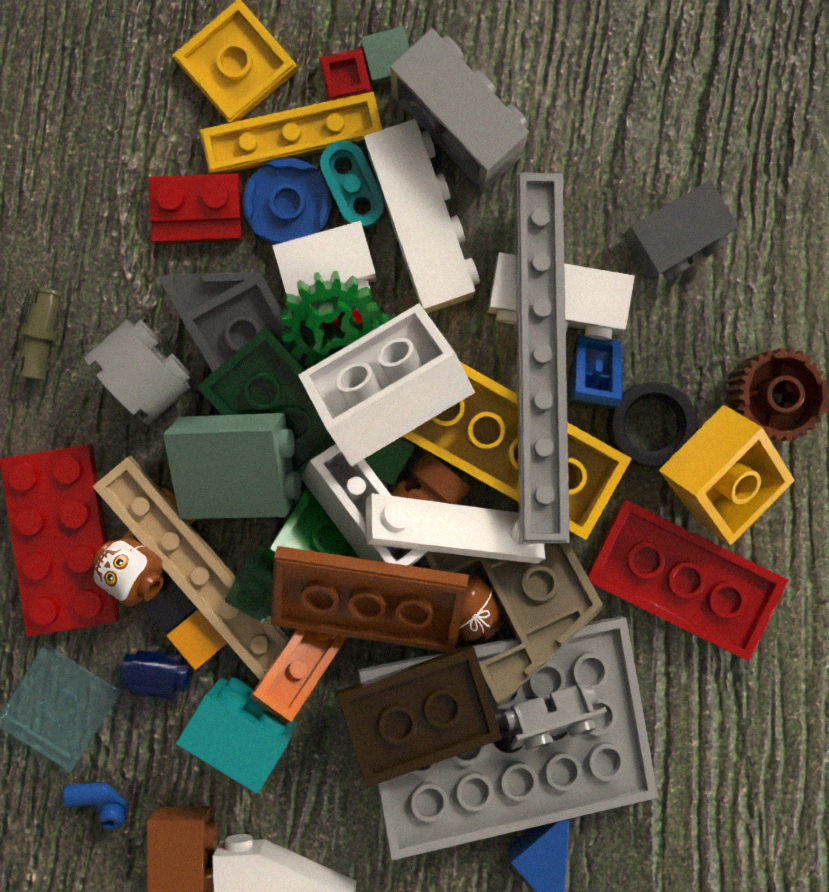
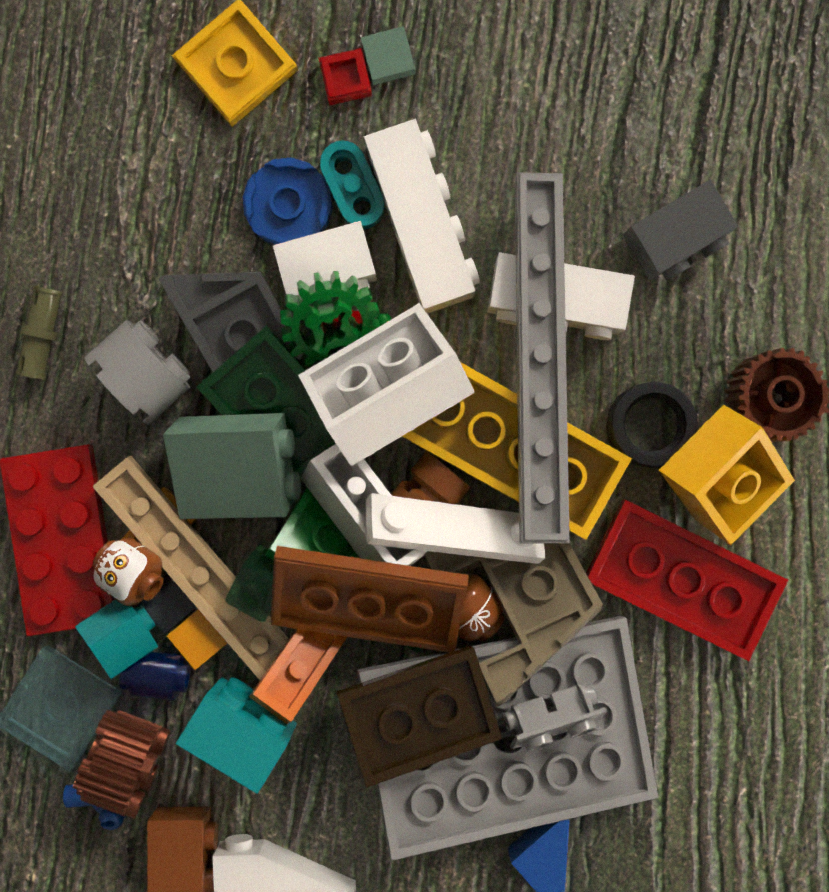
(118, 636): none -> teal brick
(121, 763): none -> copper brick
(195, 208): red plate -> none
(289, 133): yellow tile -> none
(390, 460): green tile -> none
(458, 109): light grey brick -> none
(595, 373): blue slope -> none

